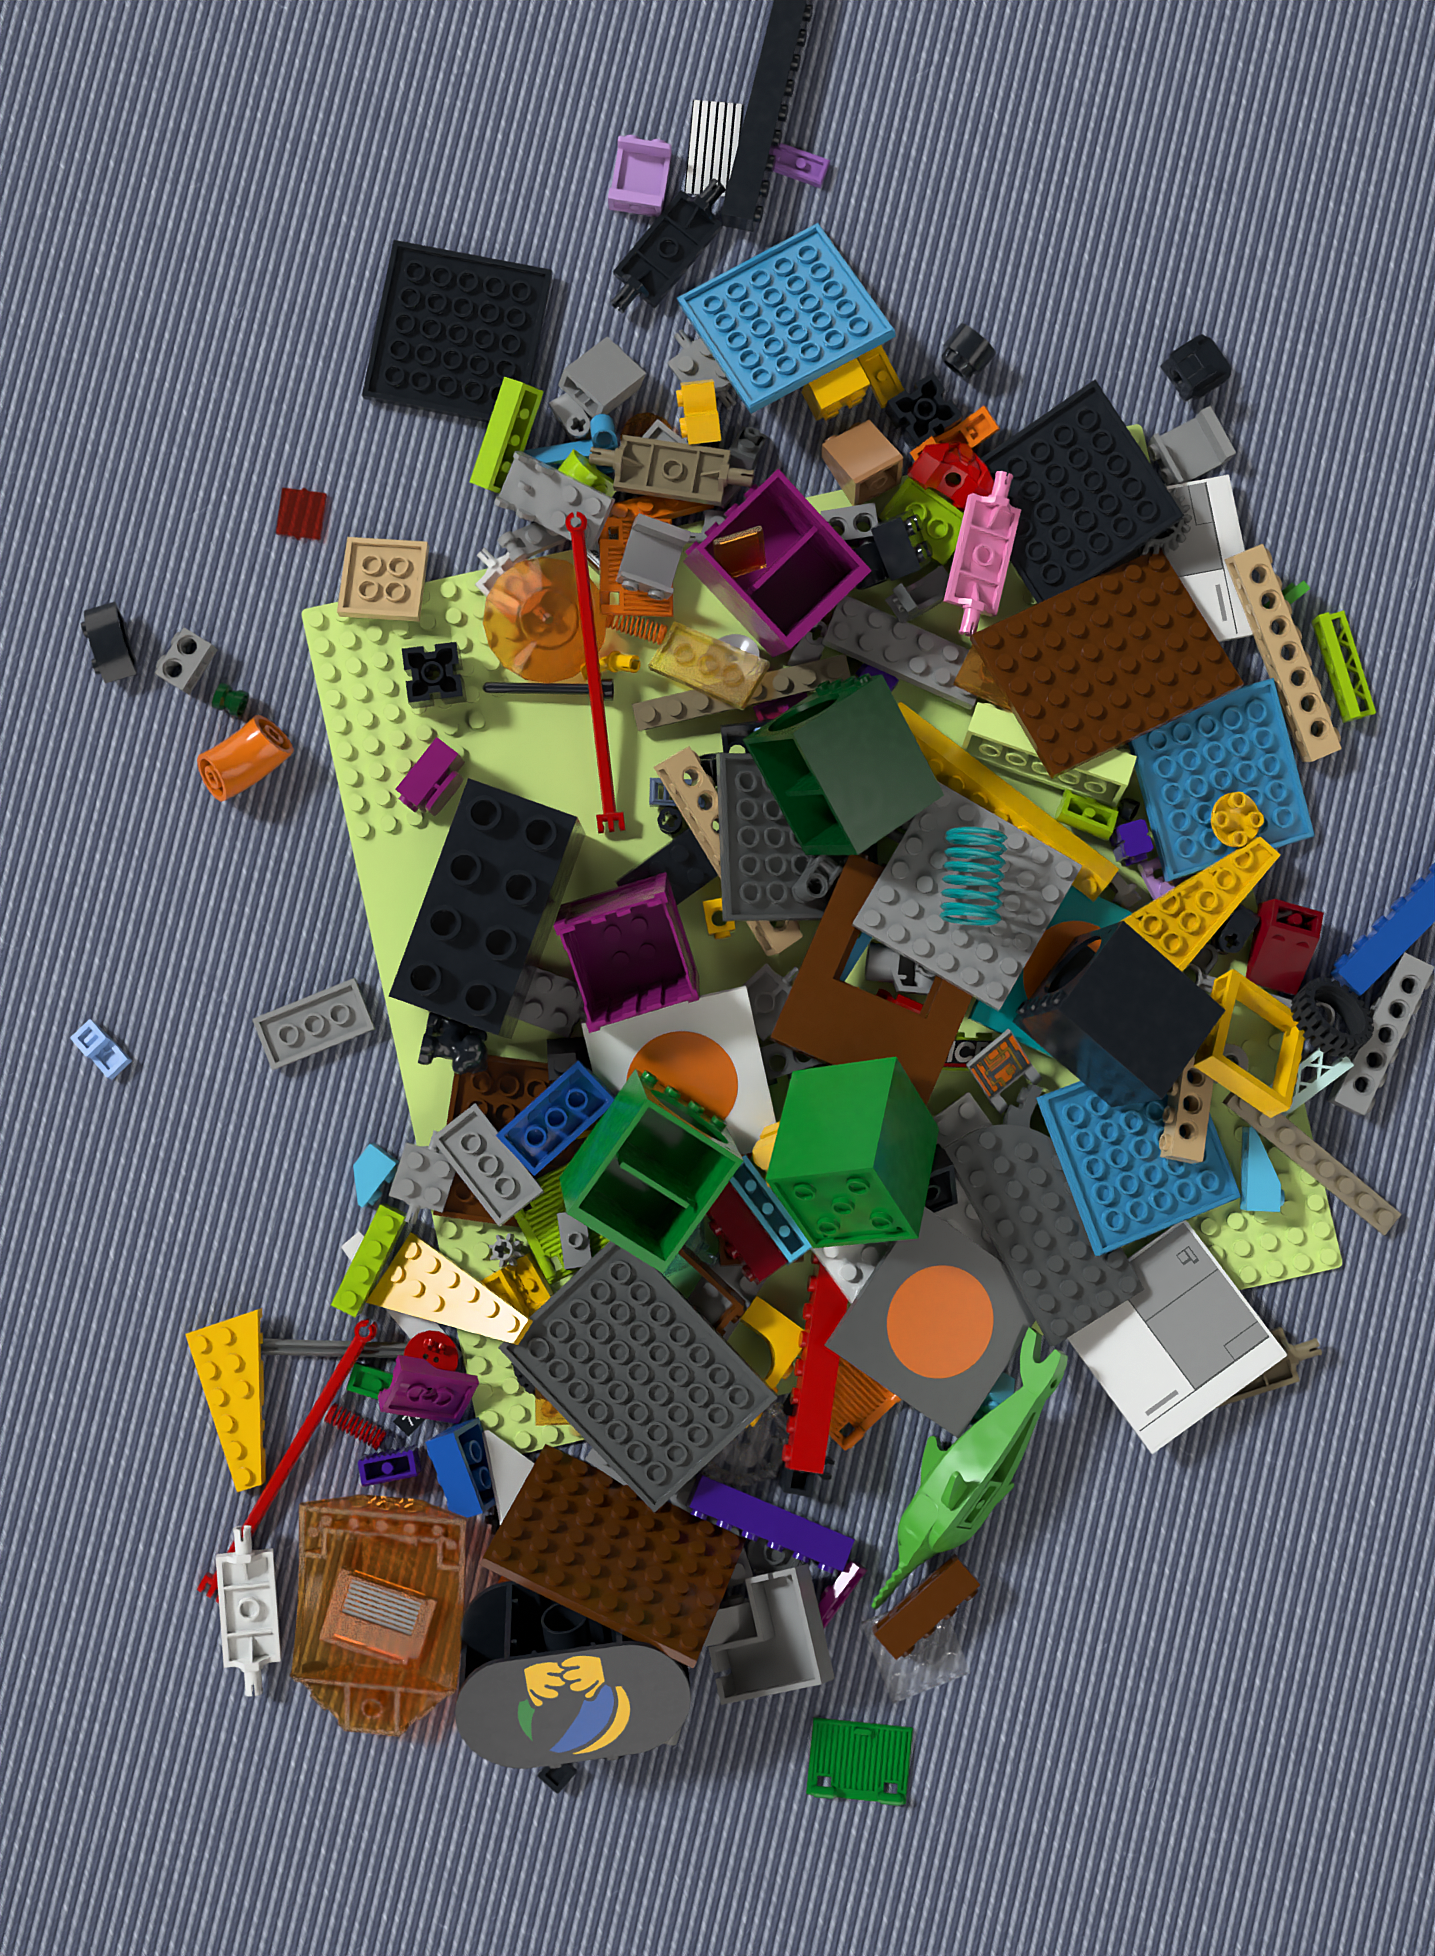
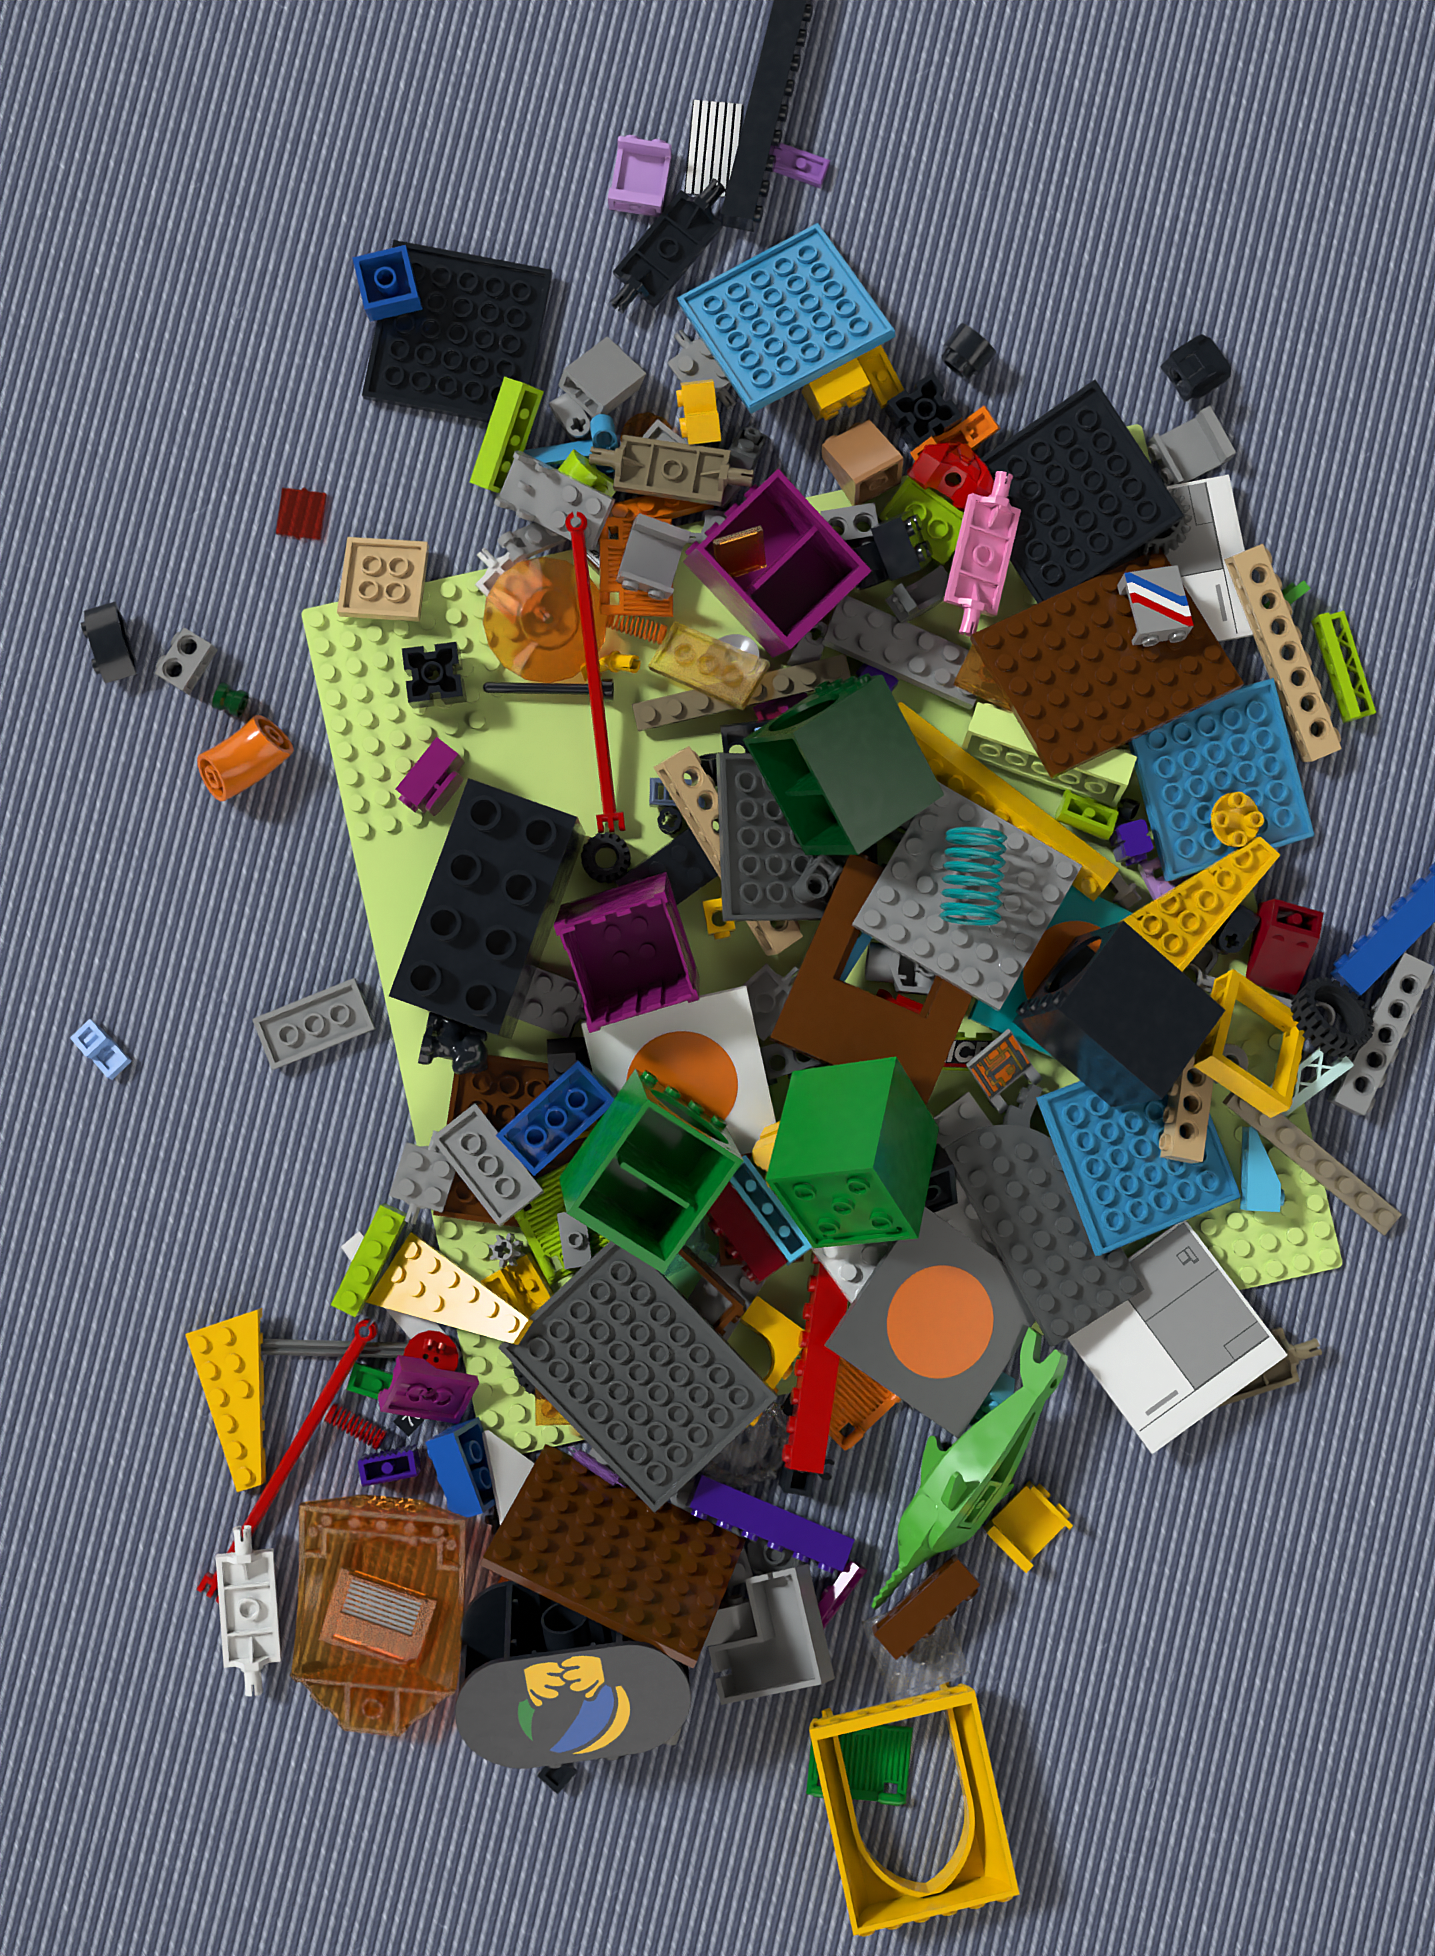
(371, 1172): medium azure slope -> none
(387, 283): none -> blue brick
(594, 845): none -> black tyre
(595, 1467): none -> medium lavender piece
(982, 1861): none -> yellow panel
(1027, 1524): none -> yellow panel
(1157, 605): none -> light grey panel

